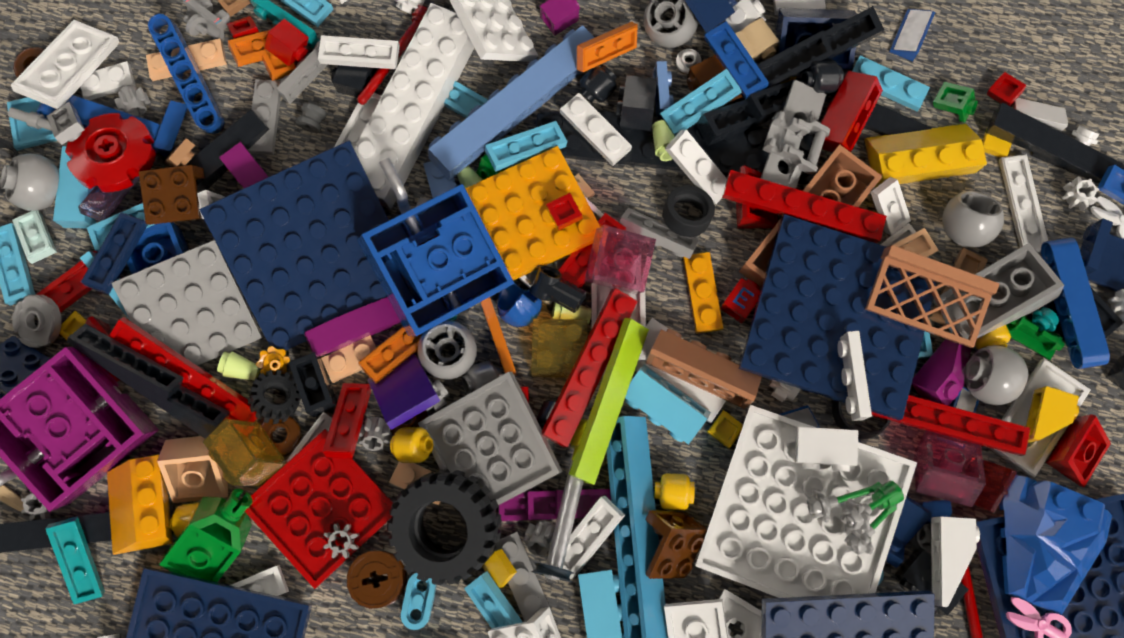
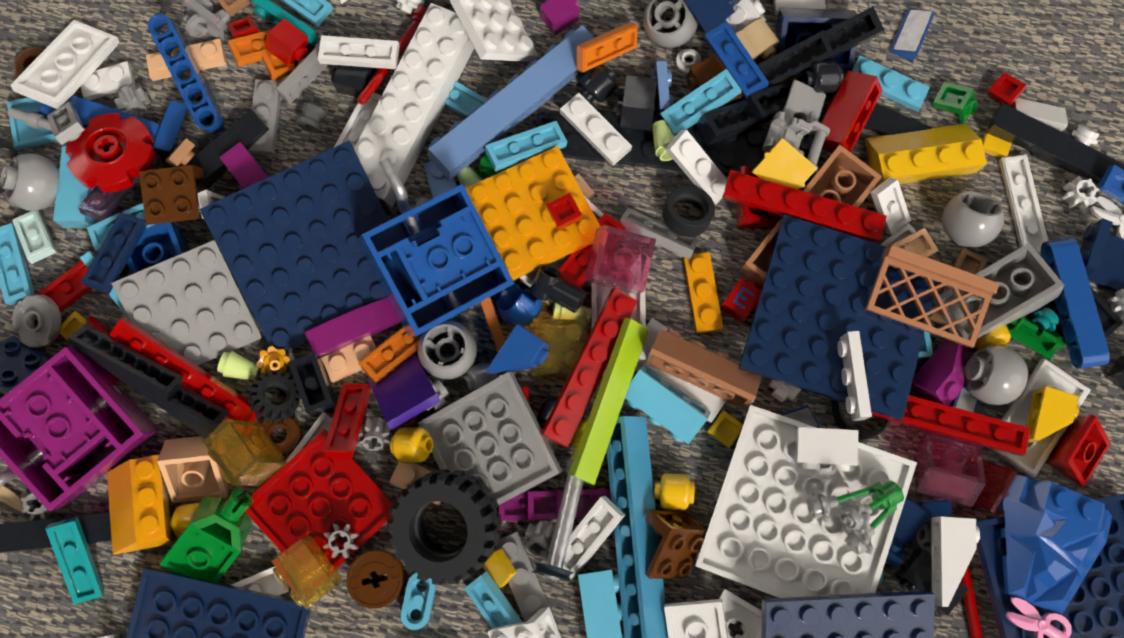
(306, 572): none -> clear yellow brick
(519, 352): none -> blue slope
(785, 166): none -> yellow piece

